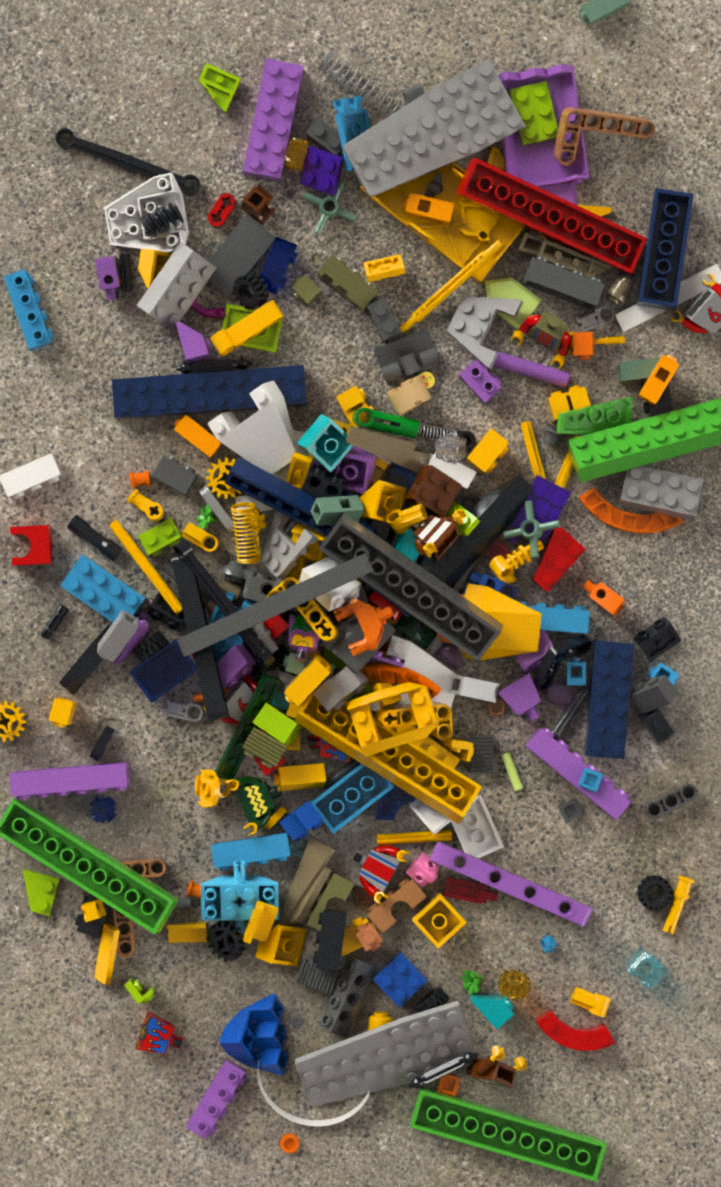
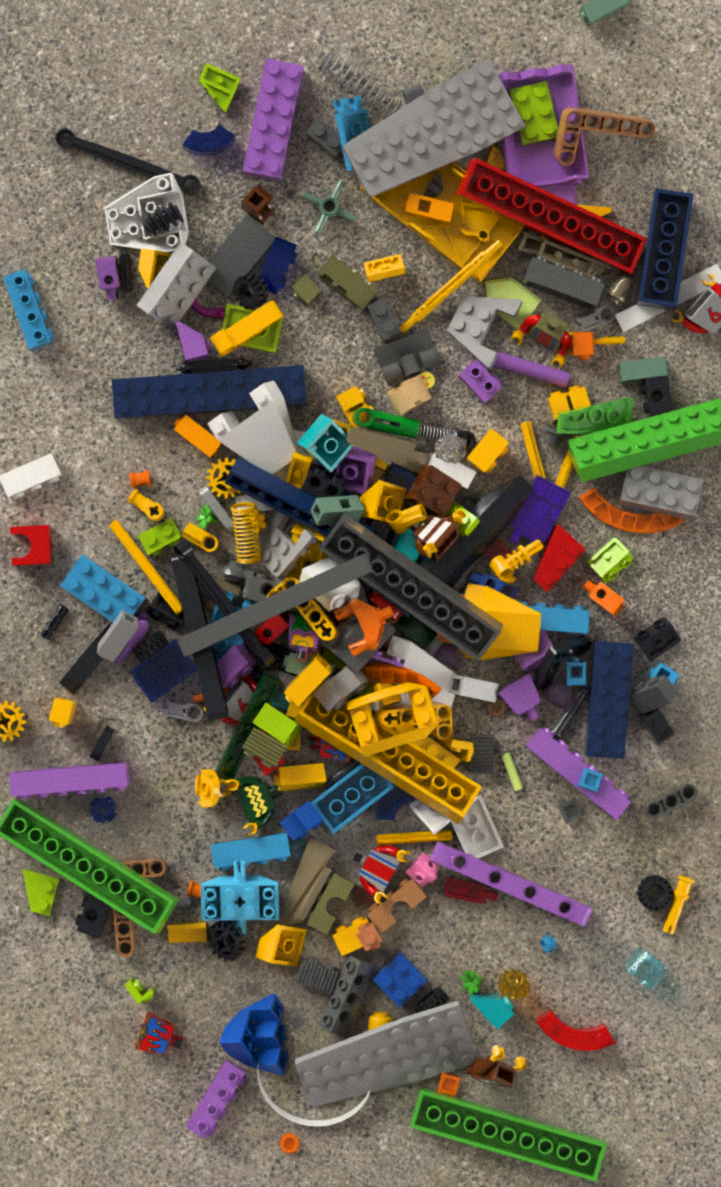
(84, 530): black axle -> none
(93, 910): yellow leg -> none
(107, 954): yellow tile -> none
(174, 475): dark grey brick -> none
(210, 142): none -> clear blue brick
(225, 213): red beam -> none
(260, 922): yellow panel -> none
(265, 637): light grey pin -> none
(275, 817): yellow tile -> none
(296, 154): clear yellow gear -> none
(322, 170): dark purple plate -> none
(330, 939): black brick -> none
(439, 920): yellow brick -> none
(443, 1070): black wheel -> none
(525, 526): sand green bar -> none
(594, 1003): yellow piece -> none
(610, 560): none -> lime bracket
(658, 379): light orange brick -> none

